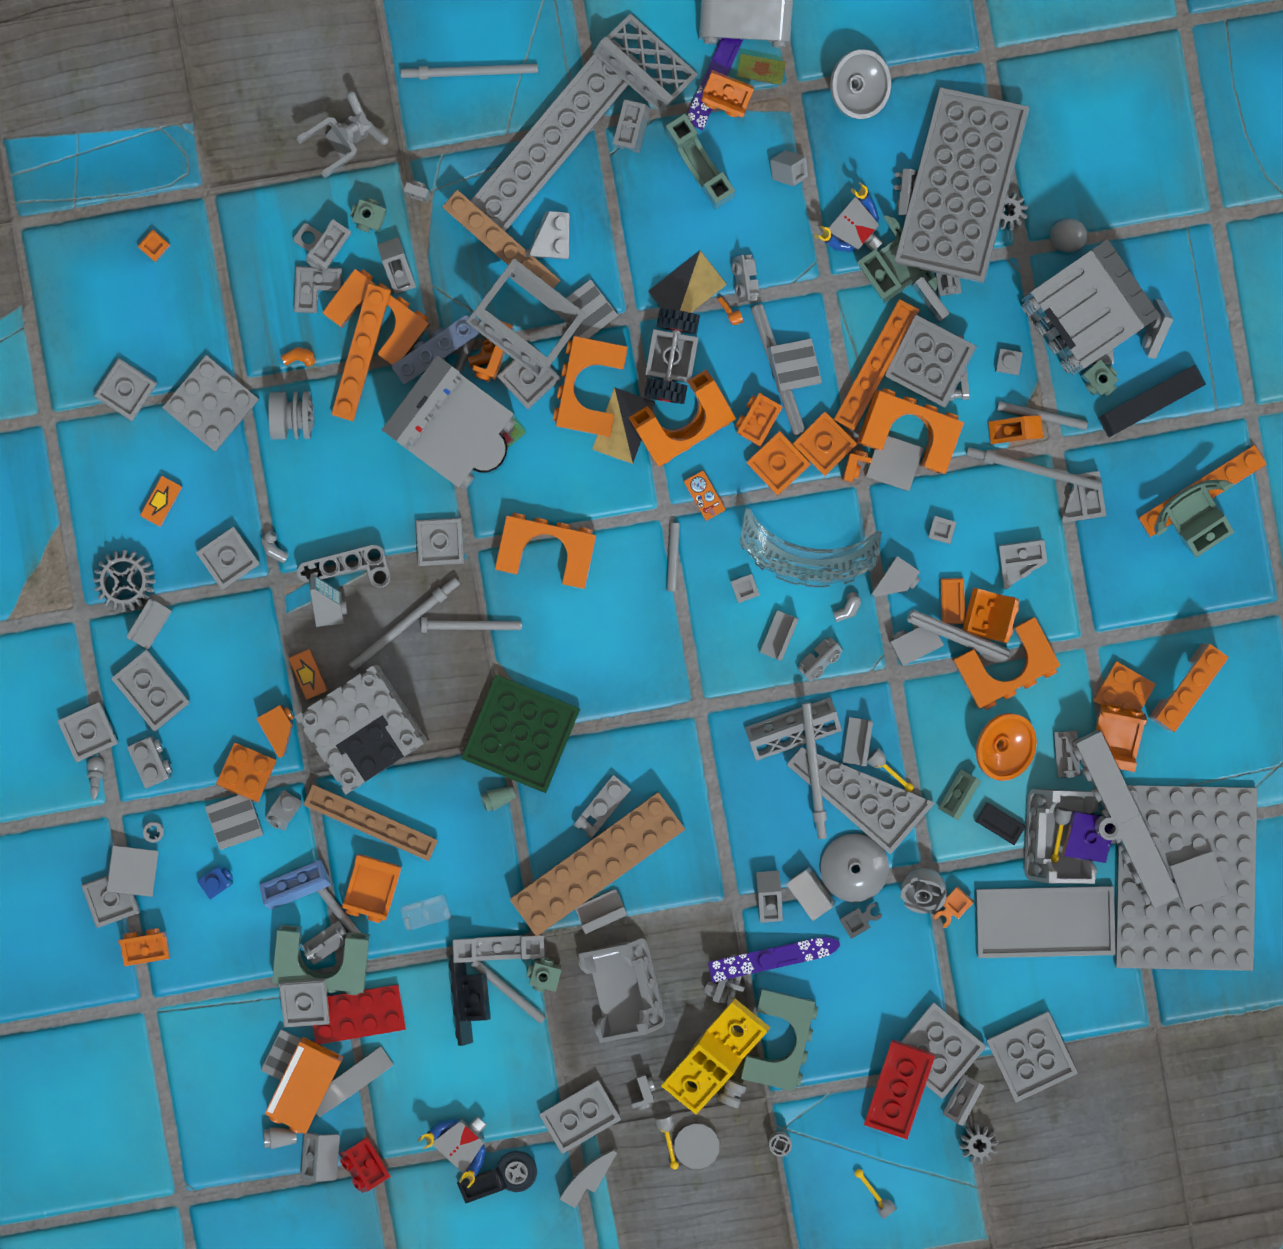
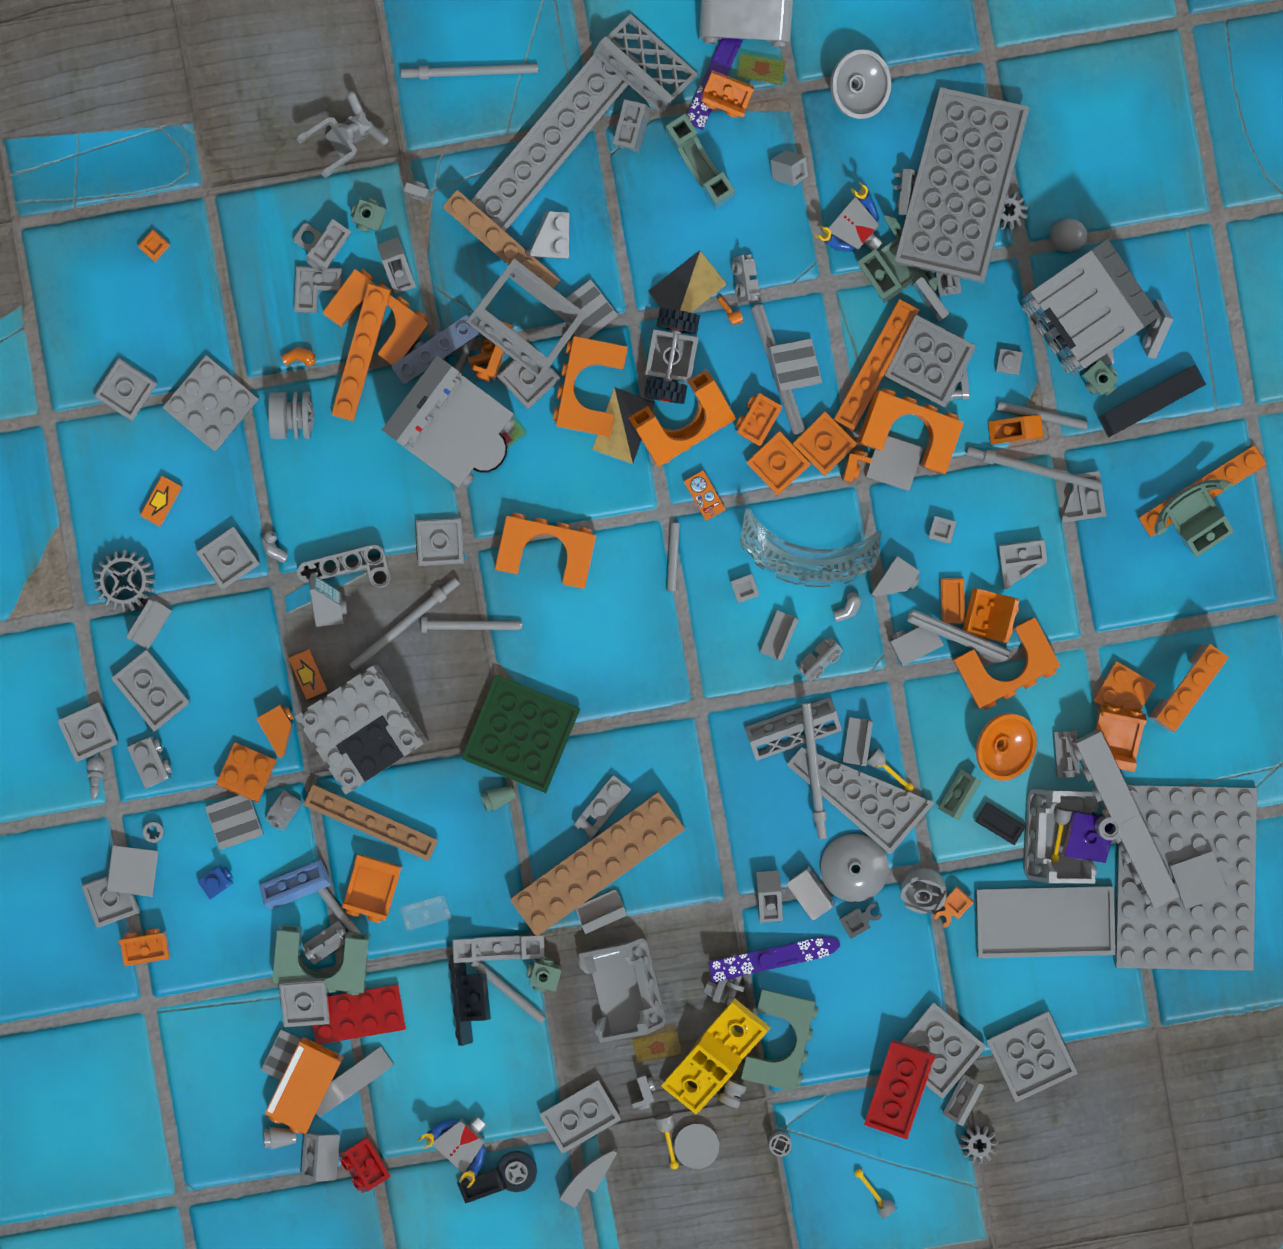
(657, 1046): none -> clear yellow tile

